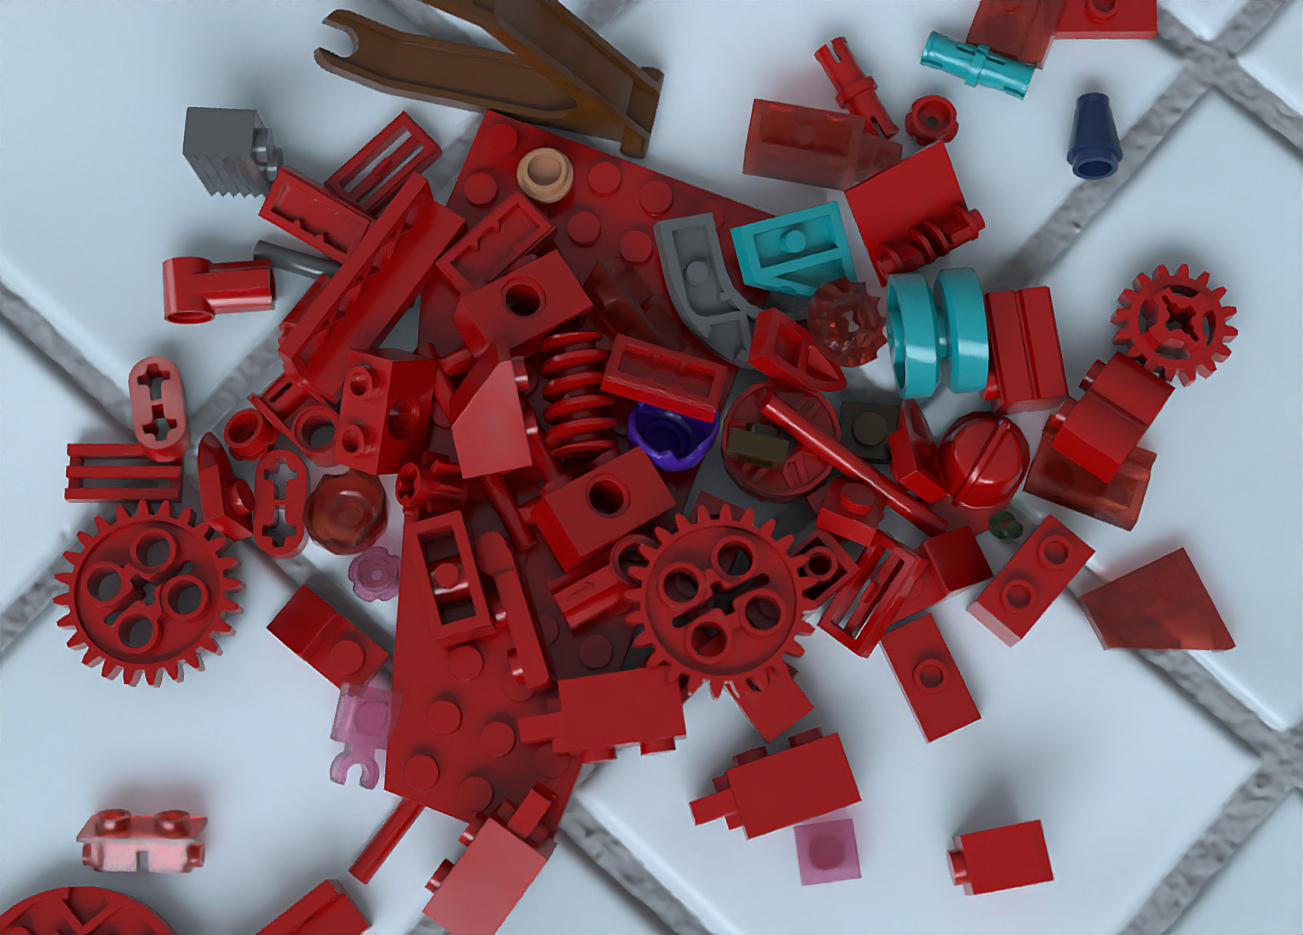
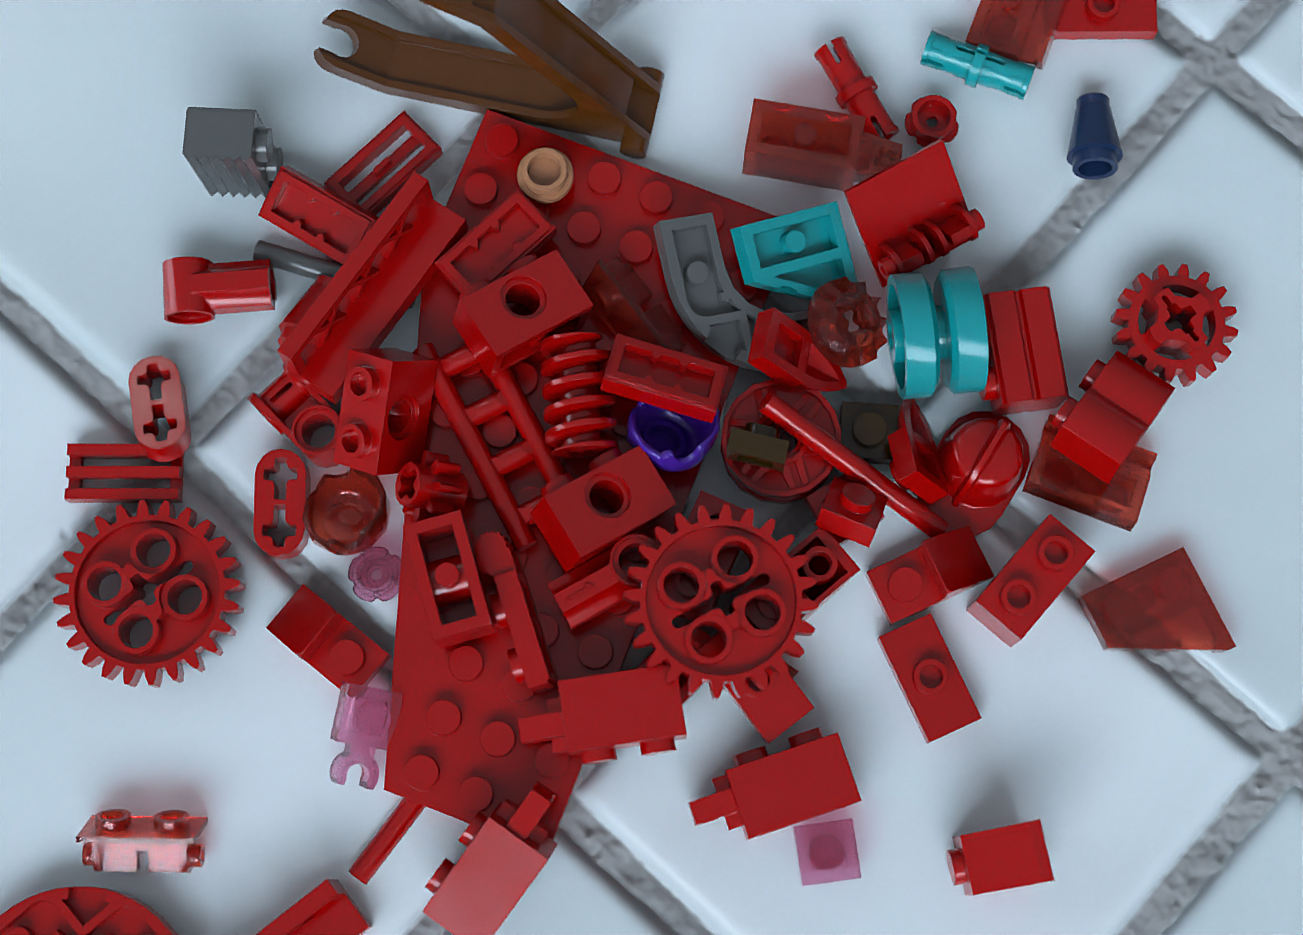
(224, 498): red plate -> none
(249, 435): red plate -> none
(488, 417): red slope -> none
(889, 603): red tile -> none
(1004, 525): clear green piece -> none

